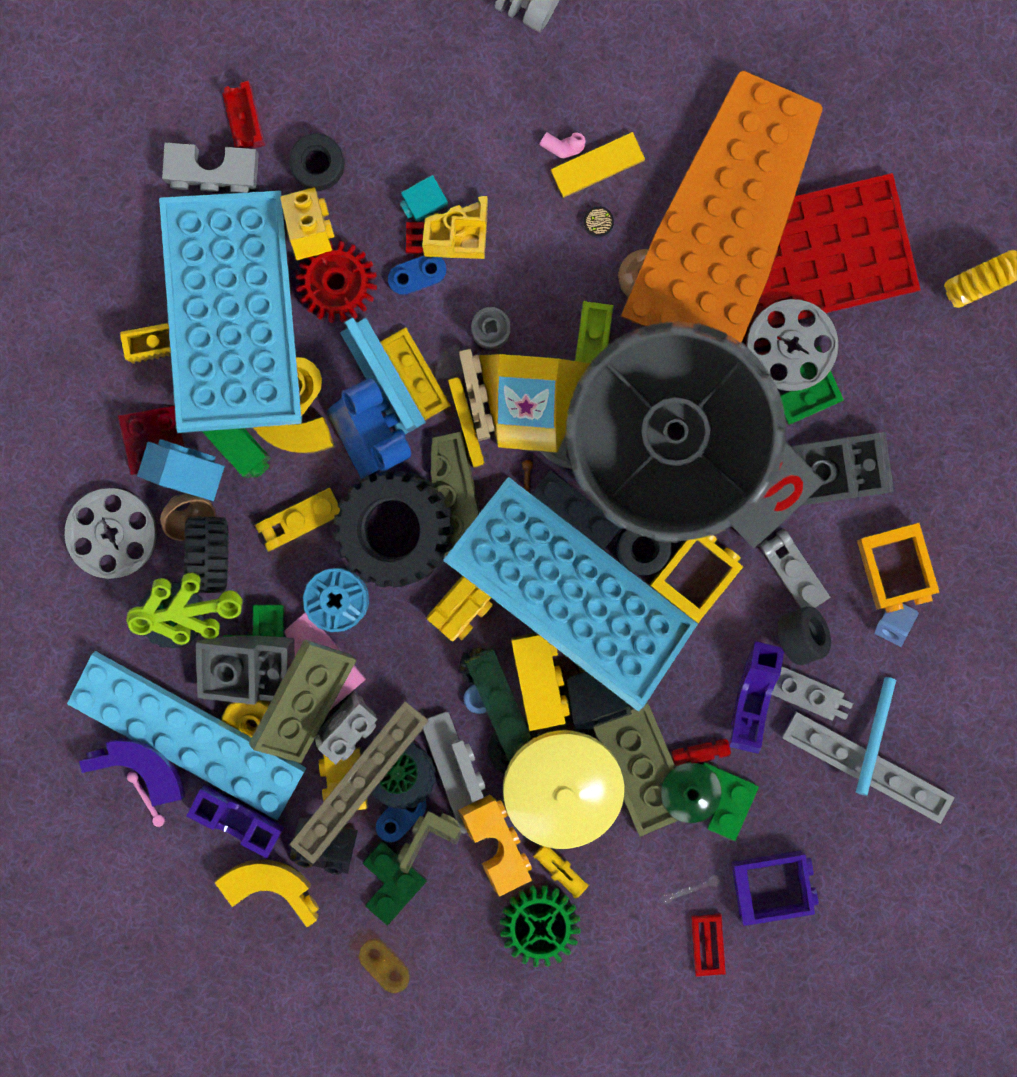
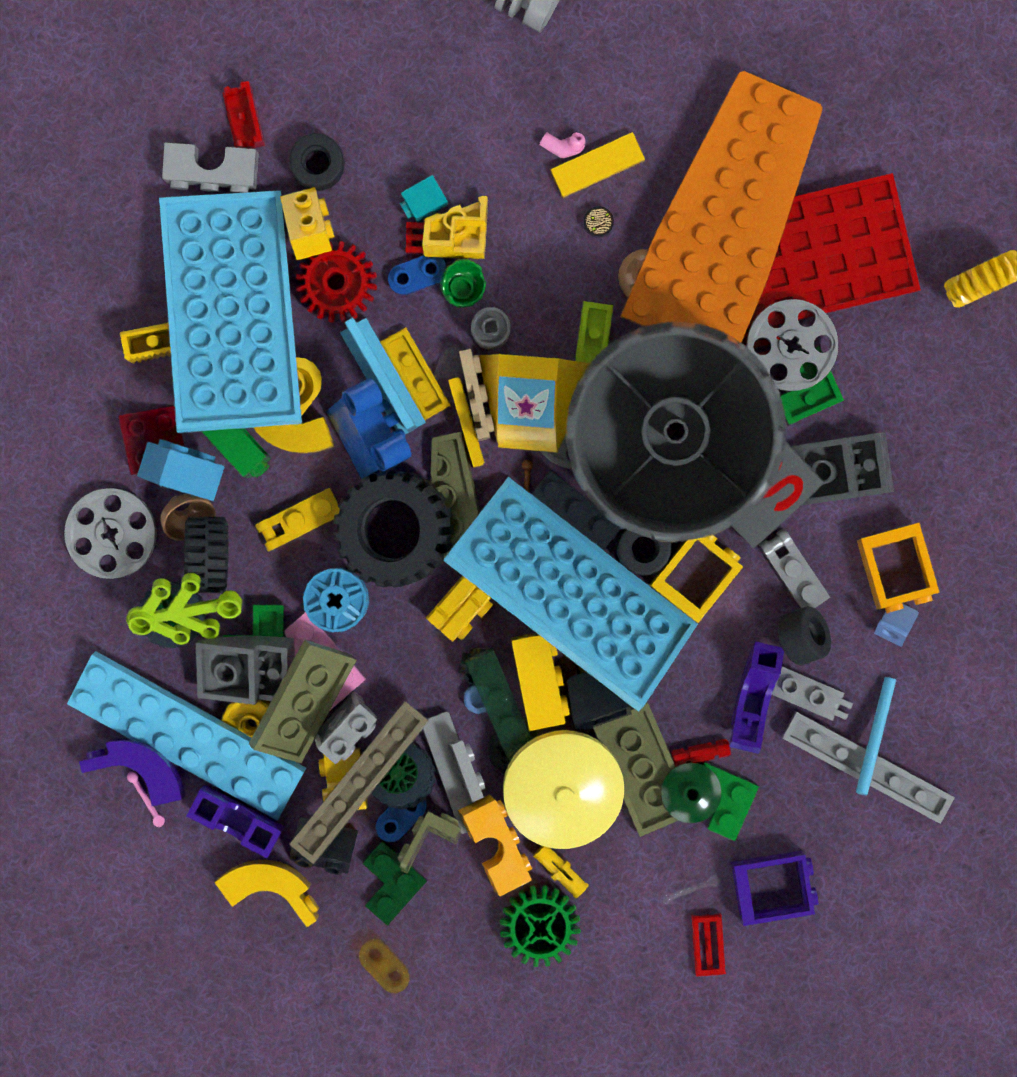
(463, 283): none -> green hair

